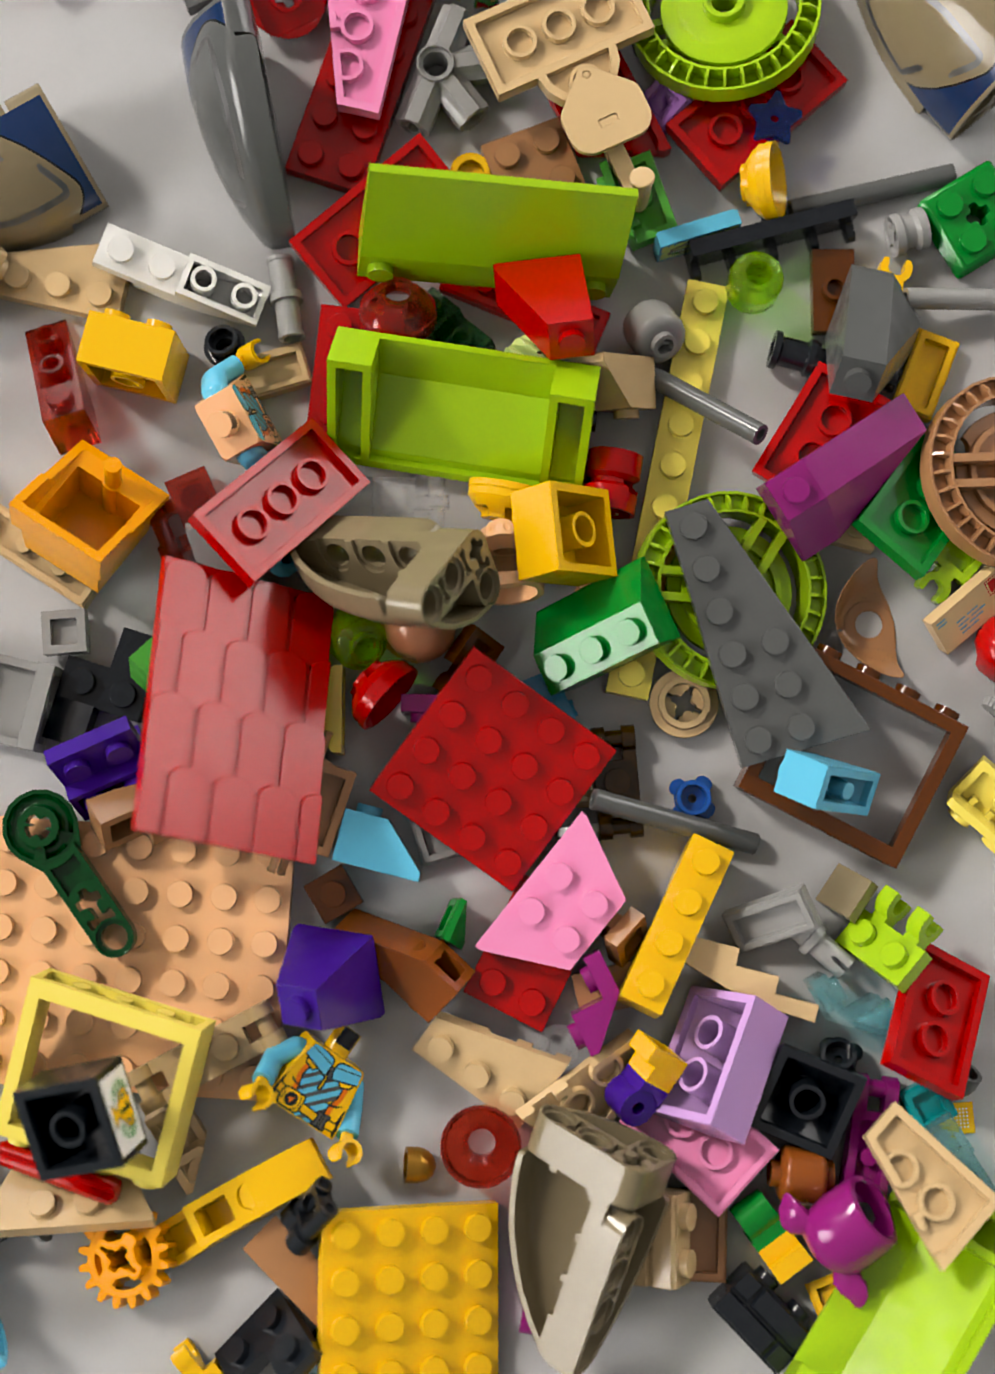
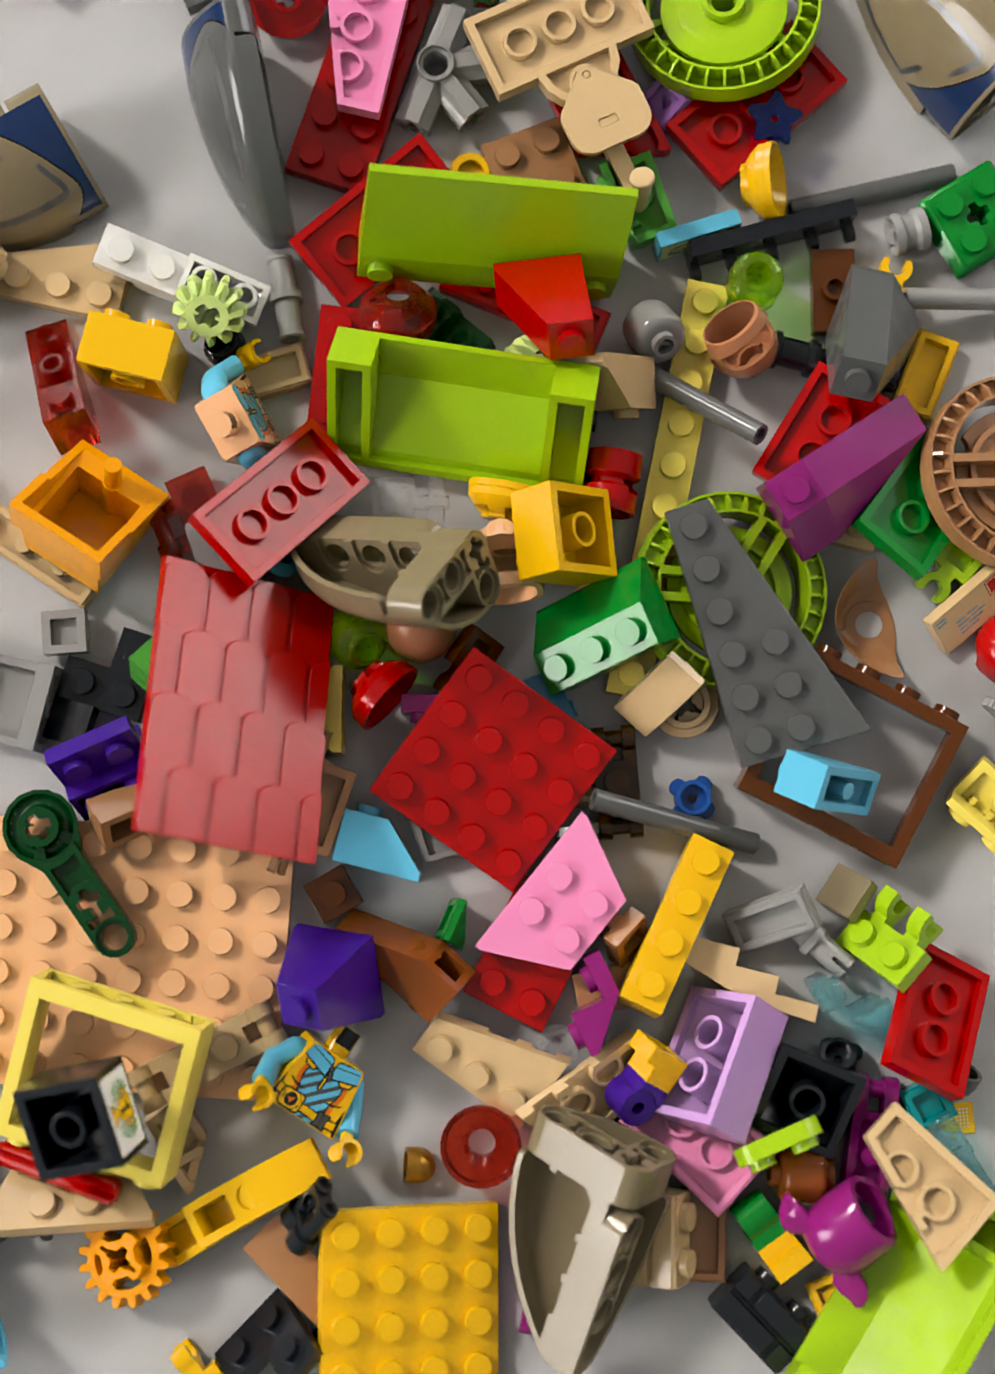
(208, 322): none -> yellowish green gear
(659, 693): none -> tan slope
(741, 340): none -> nougat helmet
(798, 1137): none -> lime plate

